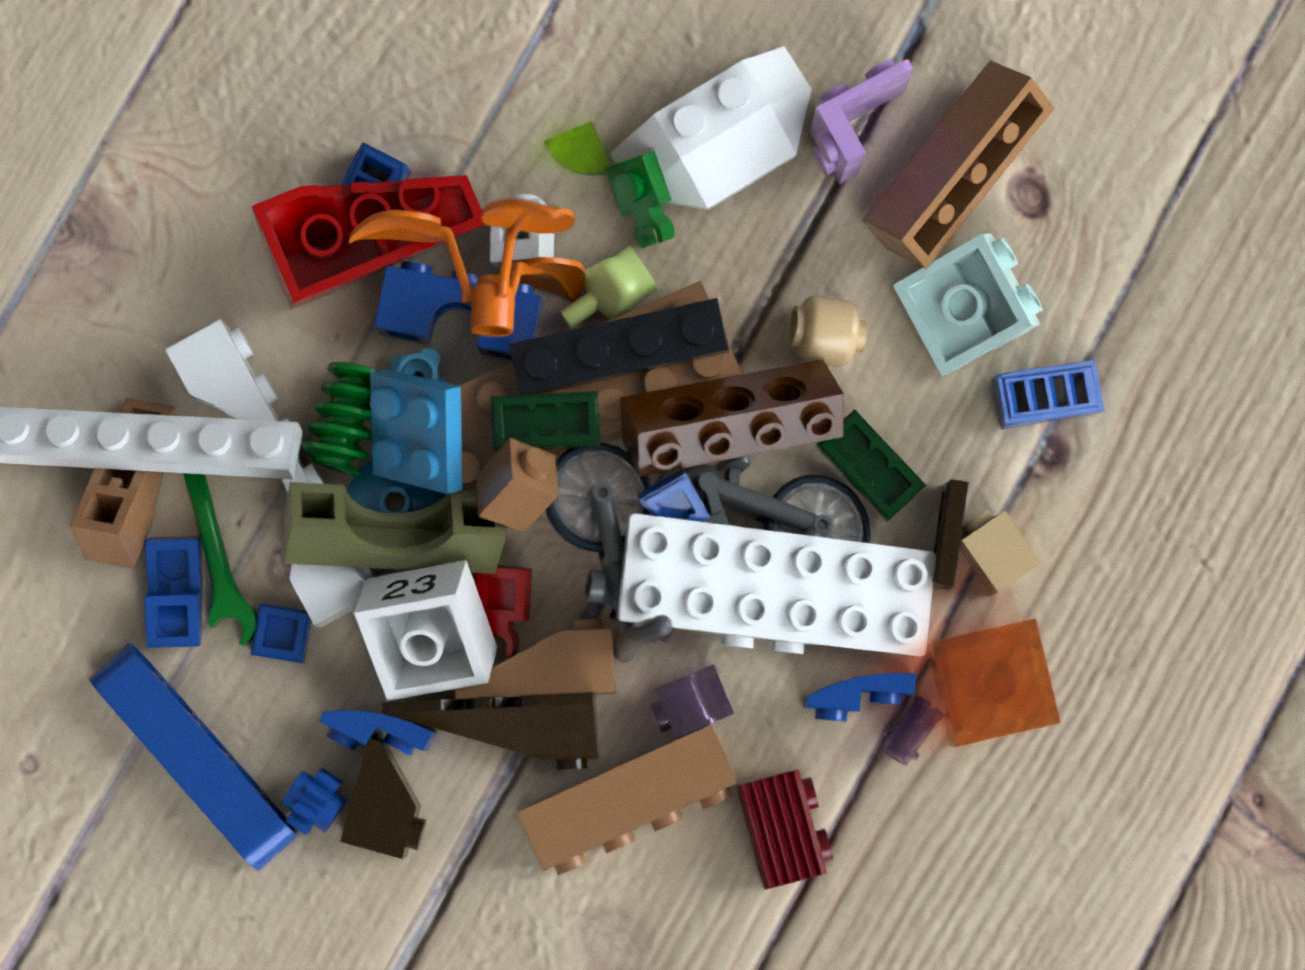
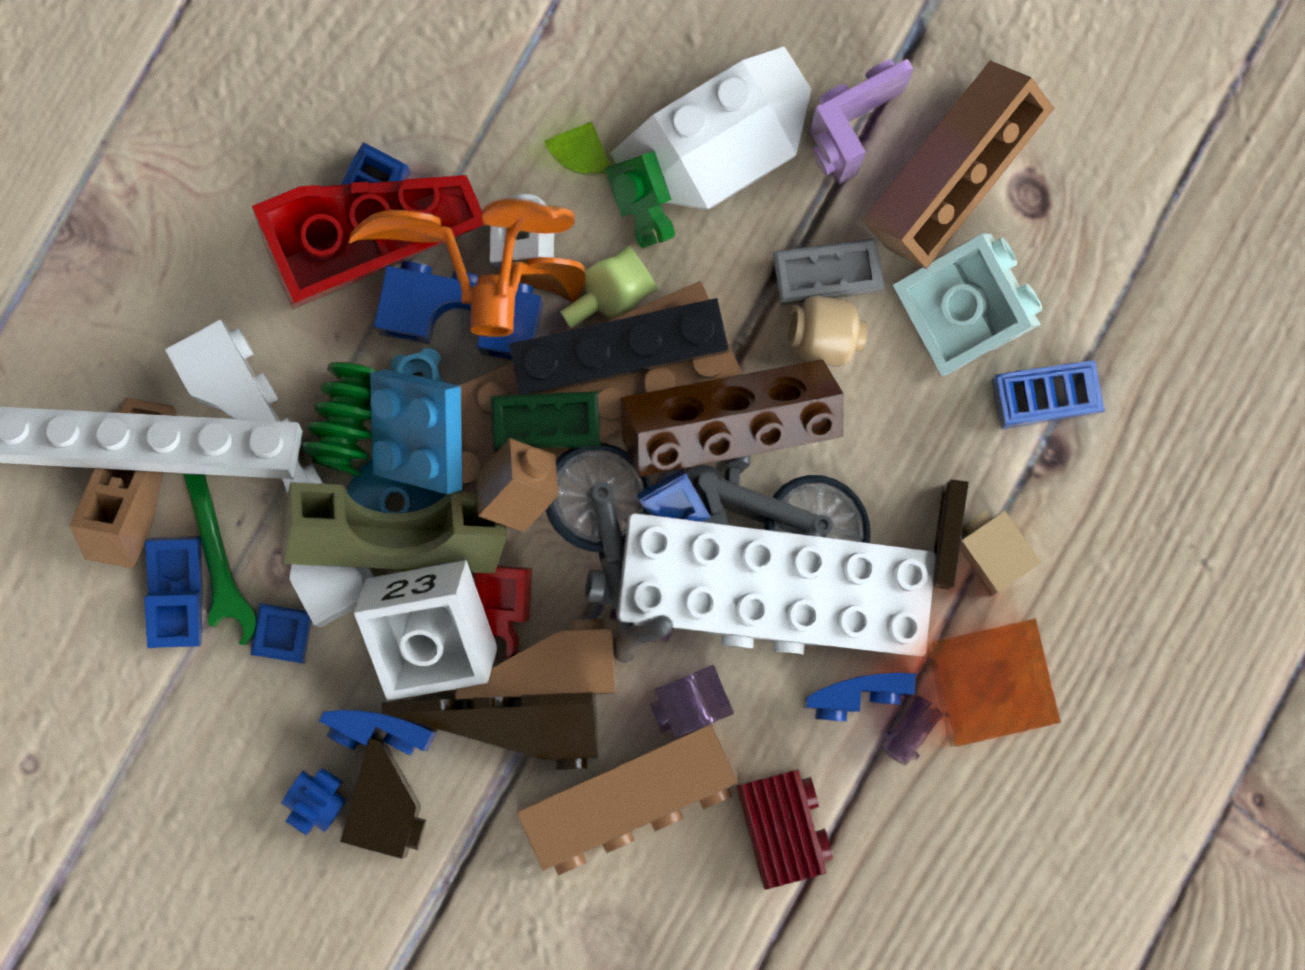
(193, 756): blue beam -> none
(828, 271): none -> light grey plate
(872, 466): dark green plate -> none

